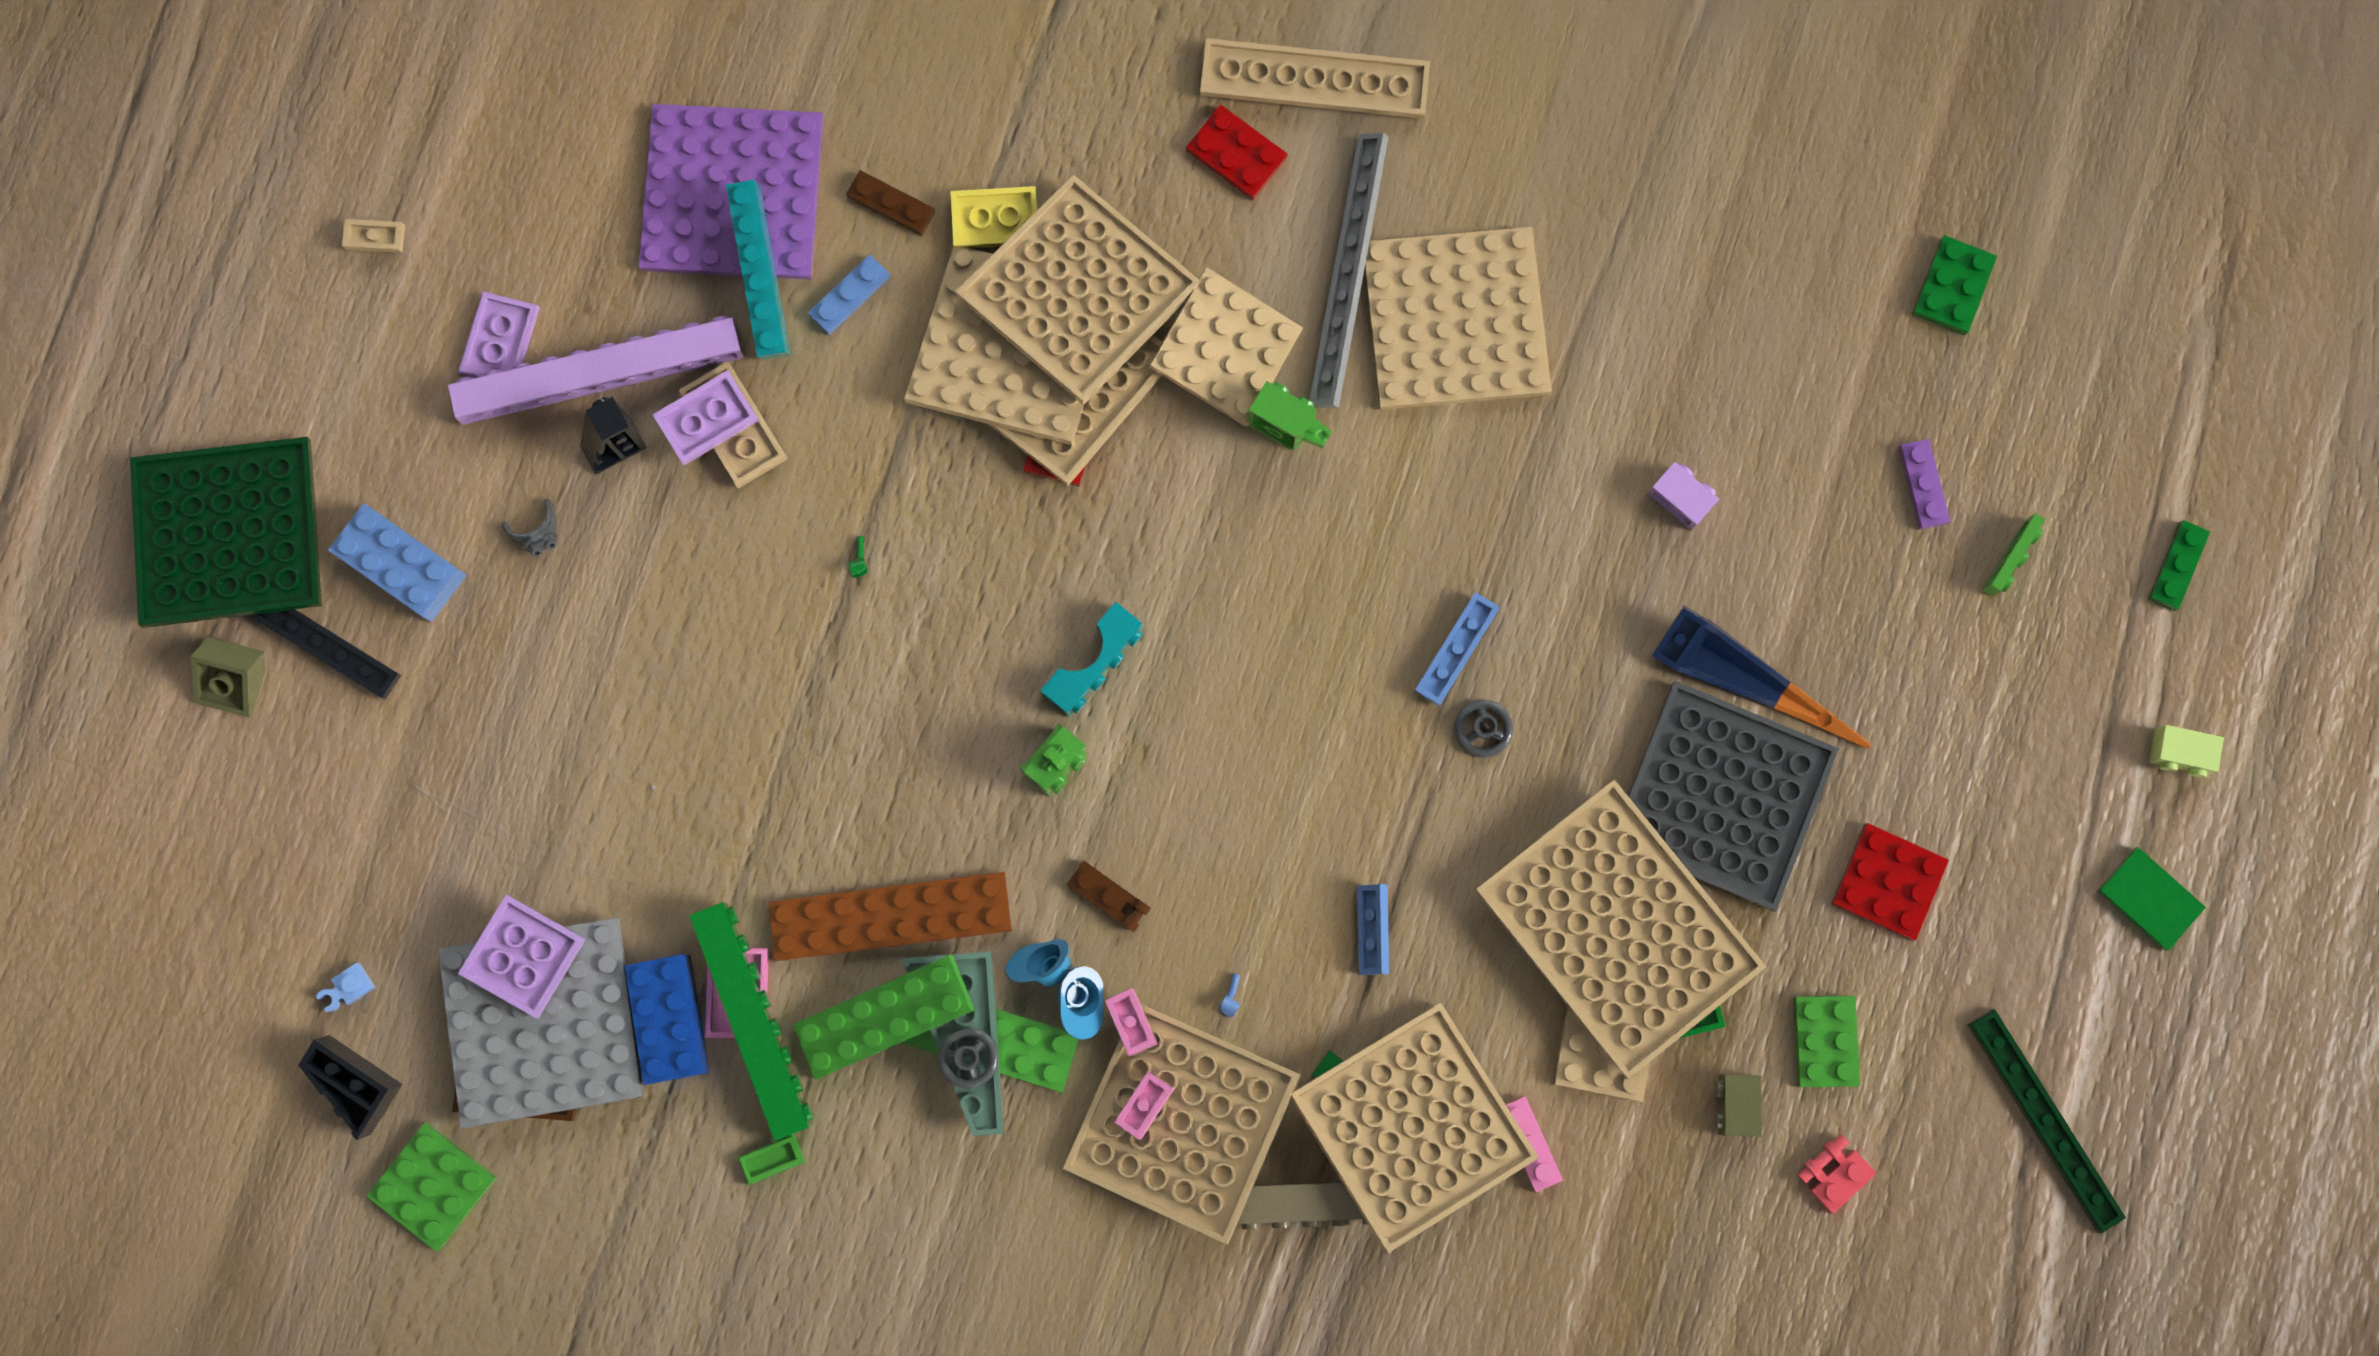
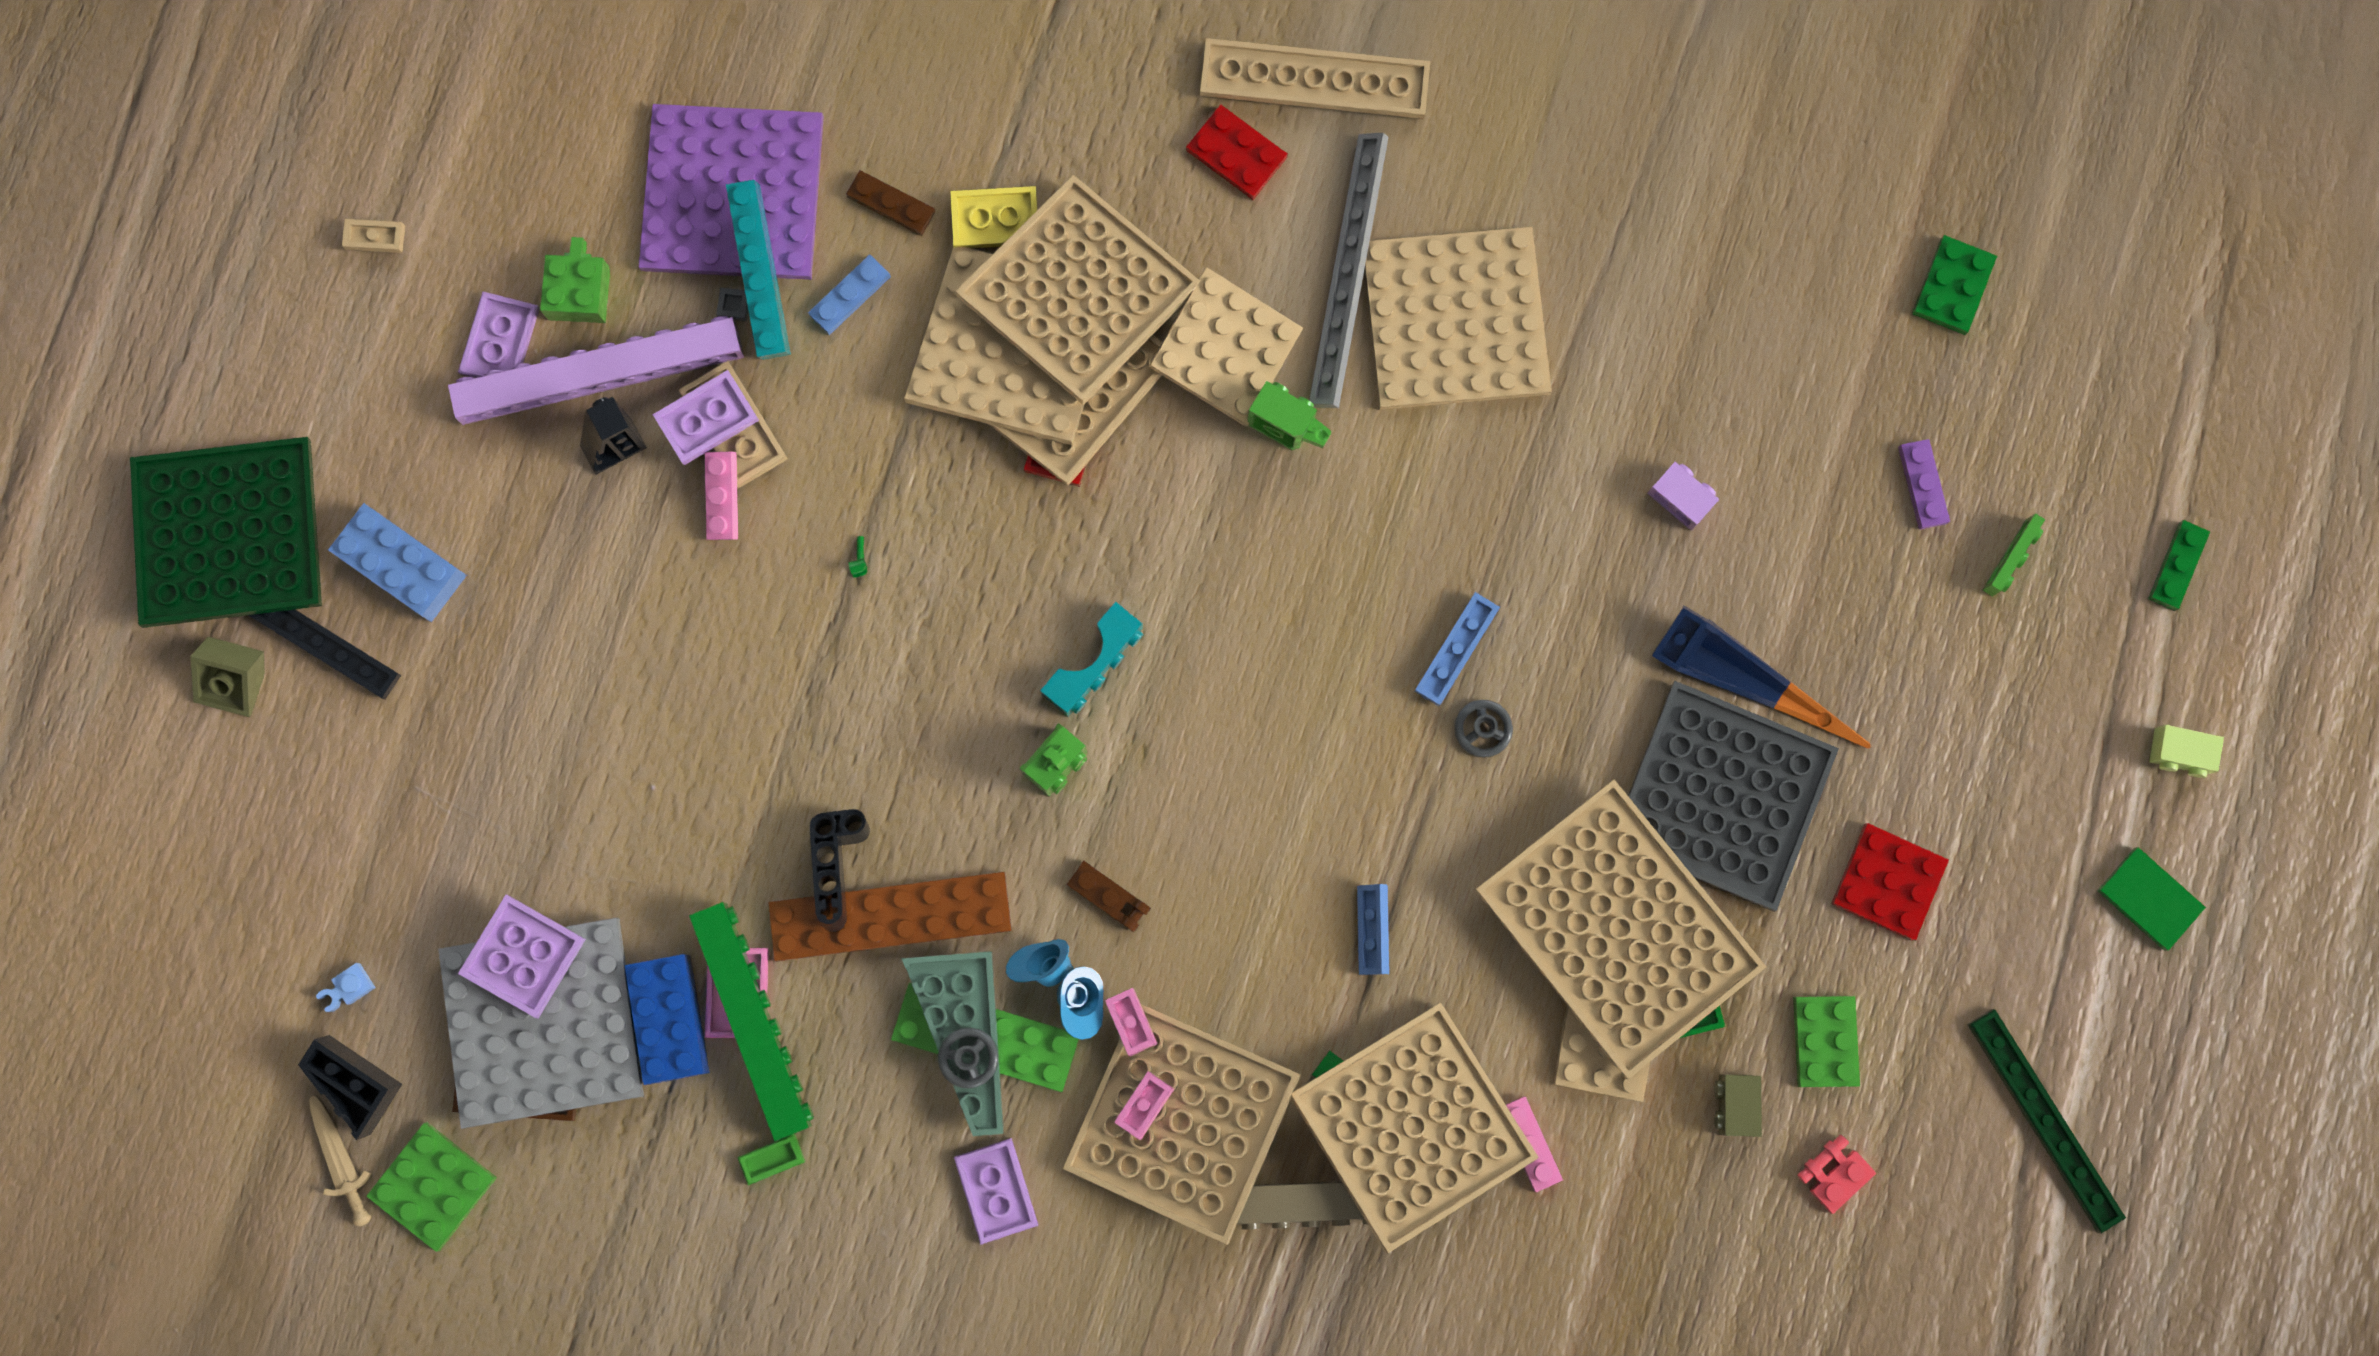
(339, 1162): none -> tan sword
(541, 538): dark grey helmet -> none
(575, 286): none -> bright green hinge
(721, 495): none -> bright pink plate
(732, 304): none -> dark grey plate
(833, 870): none -> black beam
(884, 1017): bright green plate -> none
(996, 1191): none -> lavender tile
(1229, 1005): medium blue hand -> none

